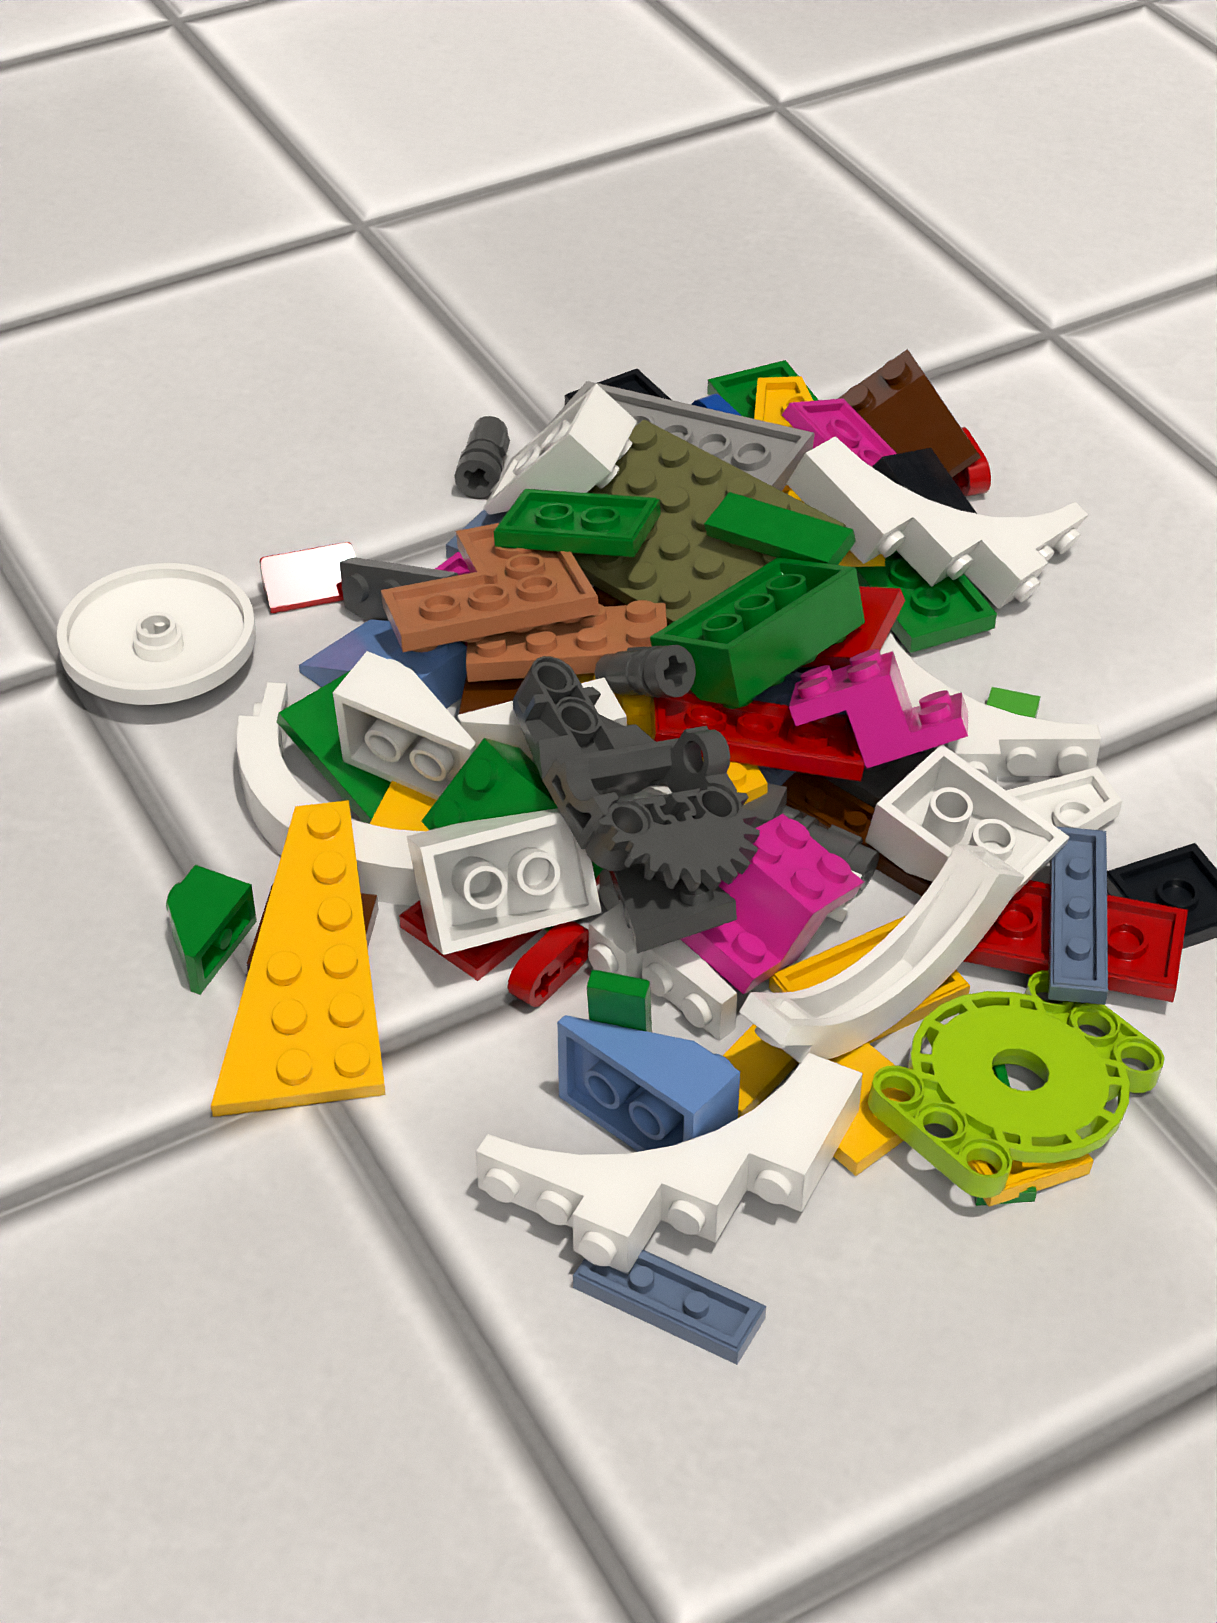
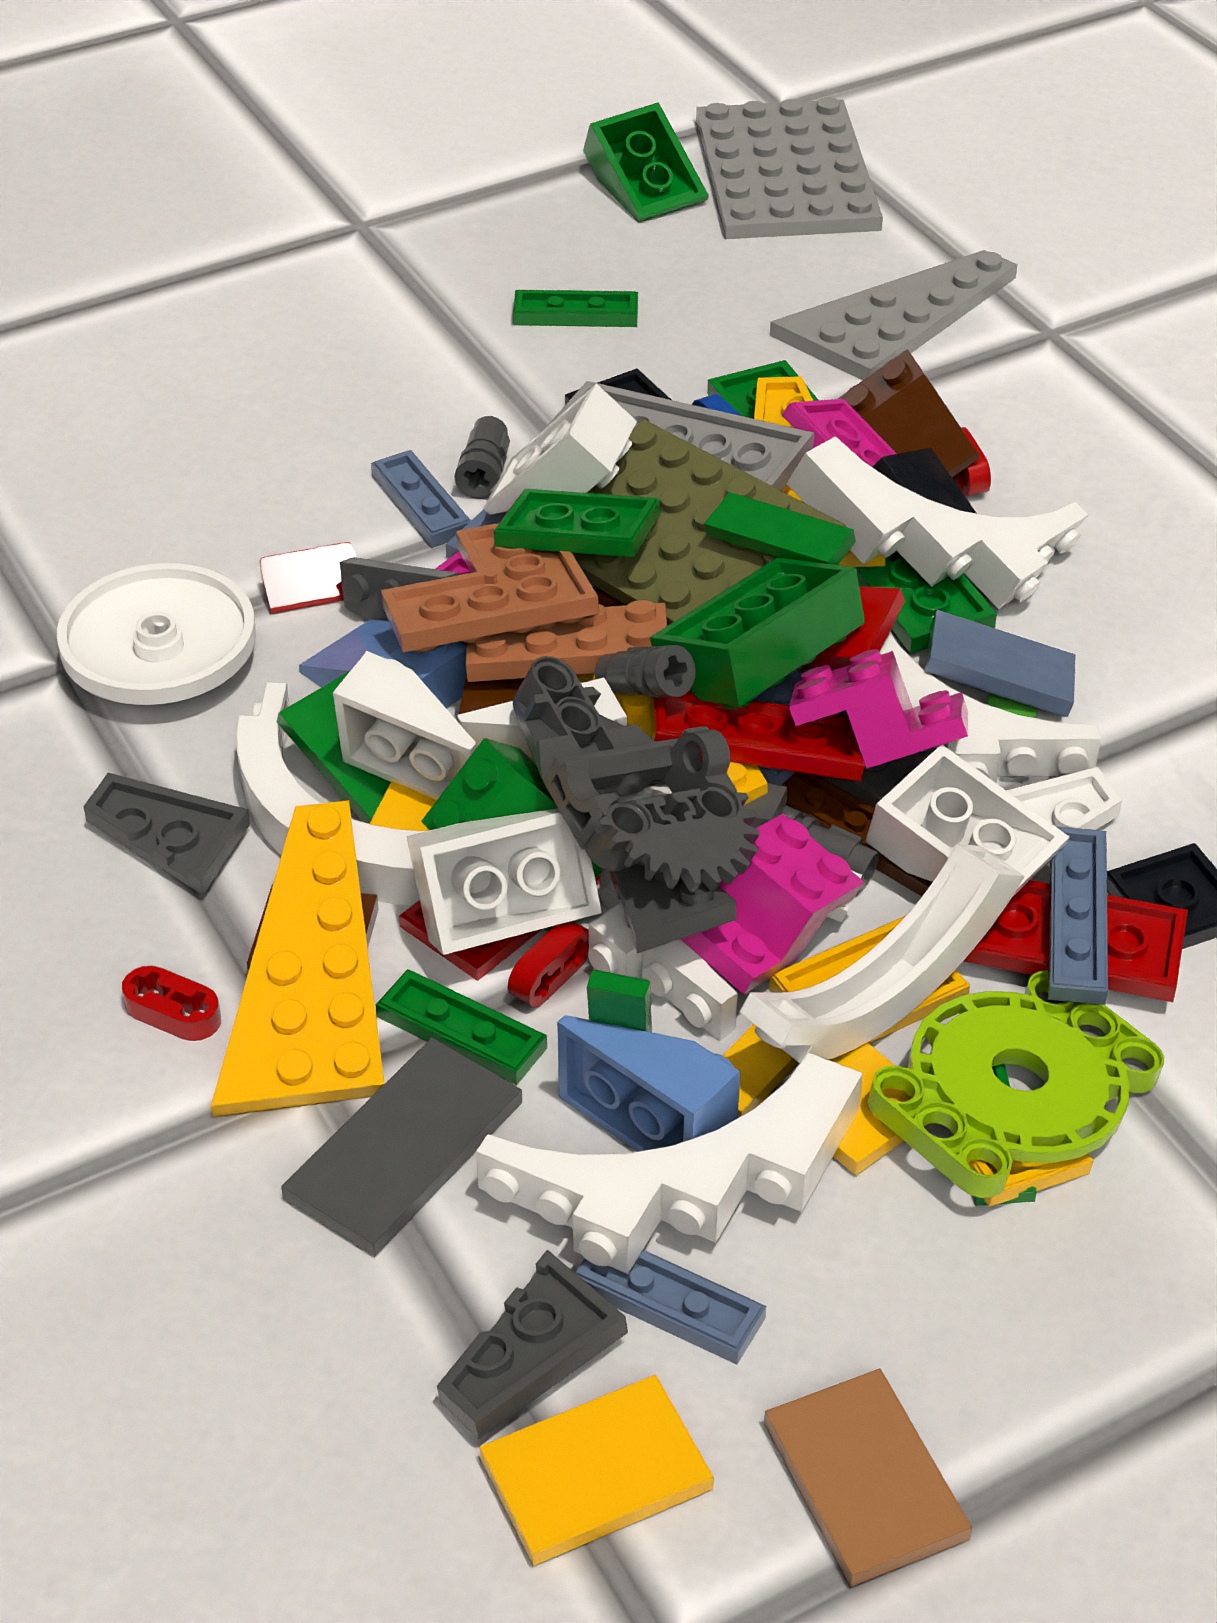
(168, 827): none -> dark grey wing
(168, 1008): none -> red beam
(208, 922): green slope -> none
(401, 1146): none -> dark grey tile
(420, 497): none -> sand blue tile
(463, 1025): none -> green tile
(532, 1347): none -> dark grey wing
(575, 308): none -> green tile
(595, 1469): none -> yellow tile
(643, 163): none -> green slope
(787, 169): none -> light grey plate
(867, 1477): none -> medium nougat tile
(903, 314): none -> light grey wing
(1001, 663): none -> sand blue tile

